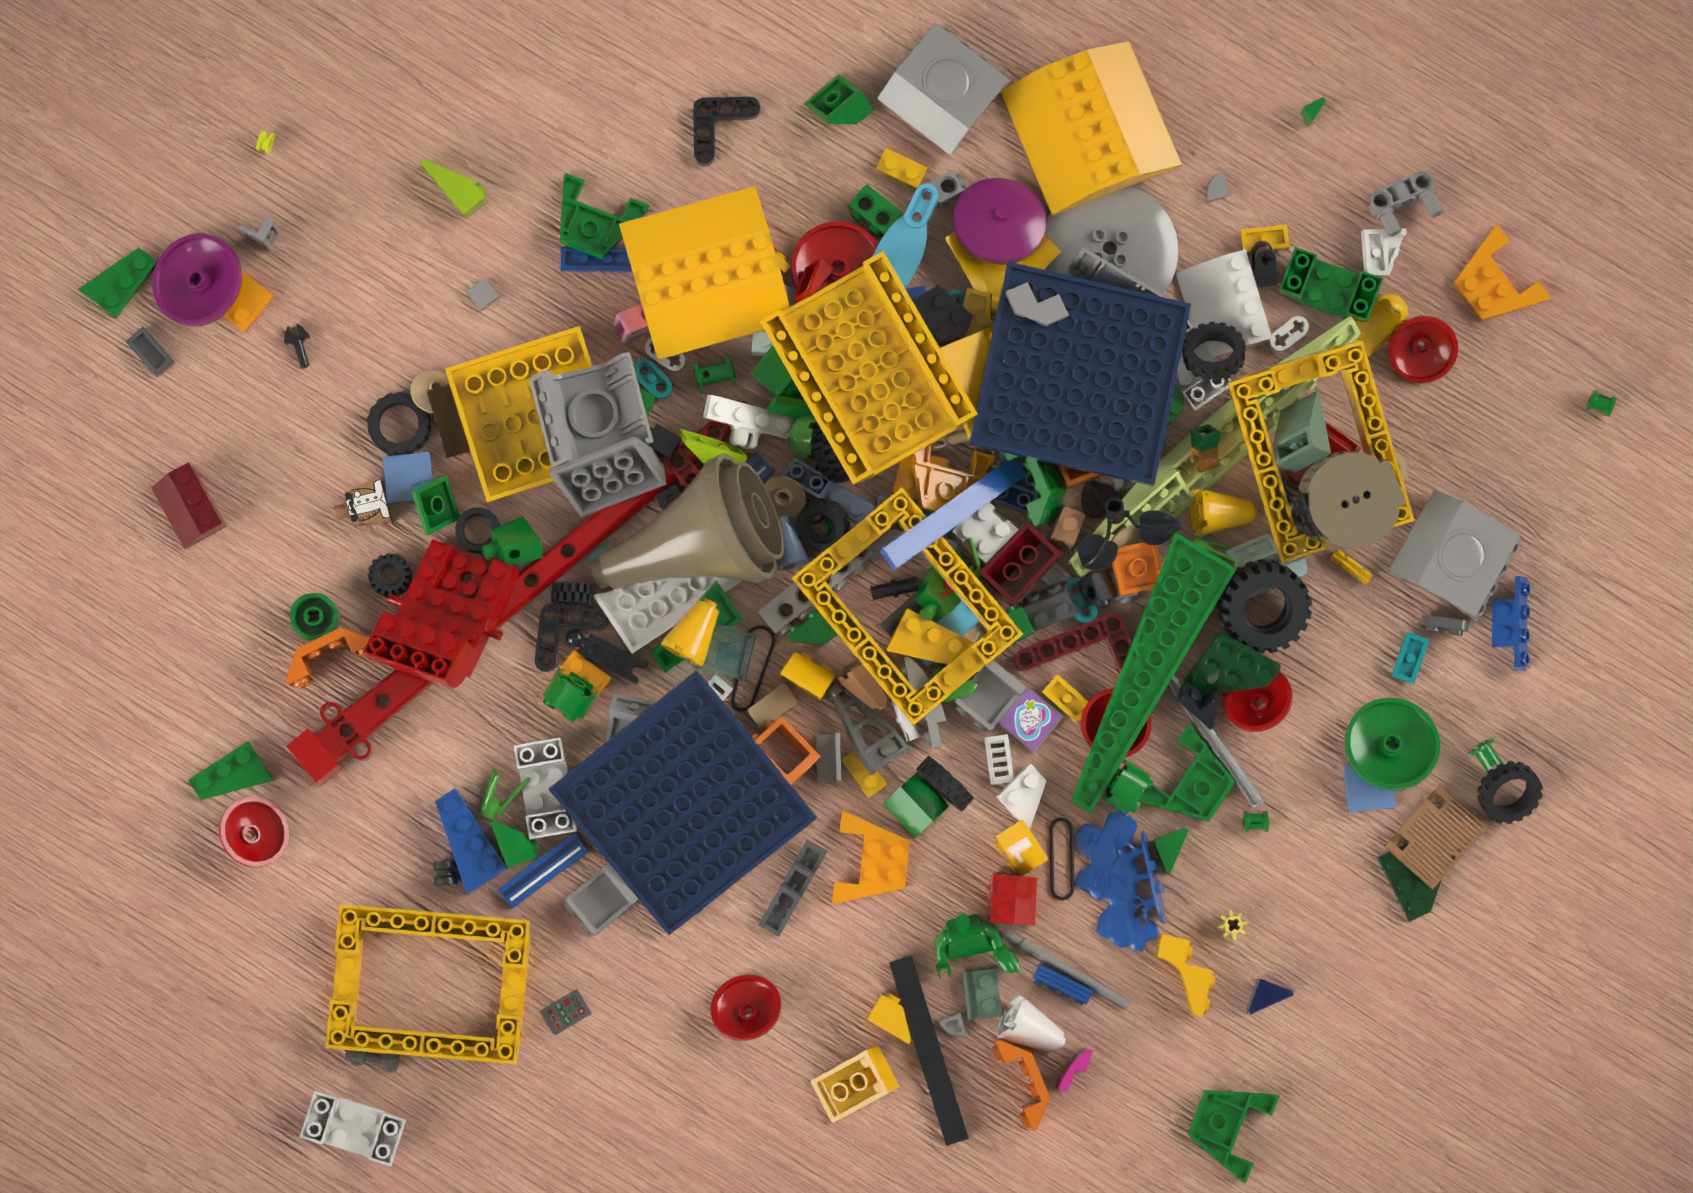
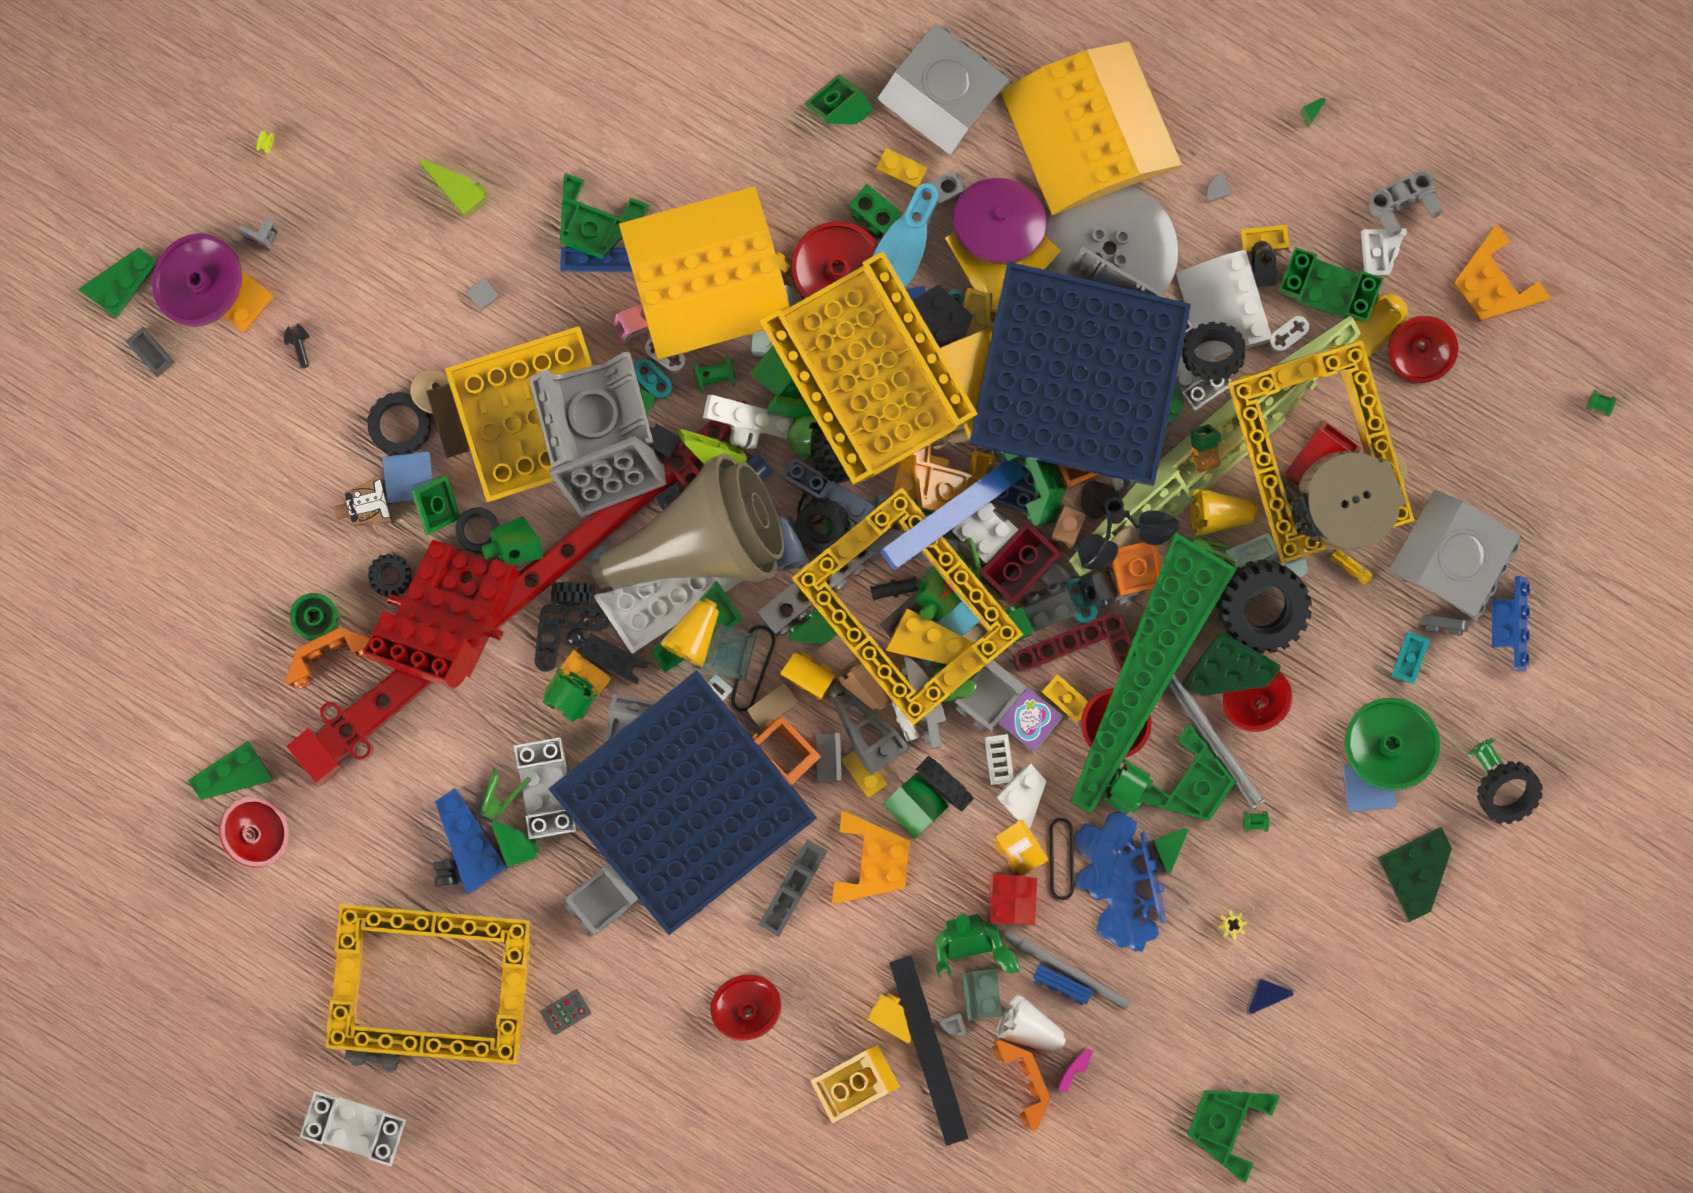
(188, 505): dark red slope -> none
(543, 870): tile -> none
(708, 120): black beam -> none
(786, 505): tan dish -> none
(811, 279): red slope -> none
(1025, 305): light grey tile -> none
(1194, 979): yellow arch -> none
(1200, 706): black slope -> none
(1301, 434): sand green slope -> none
(1436, 837): medium nougat window -> none

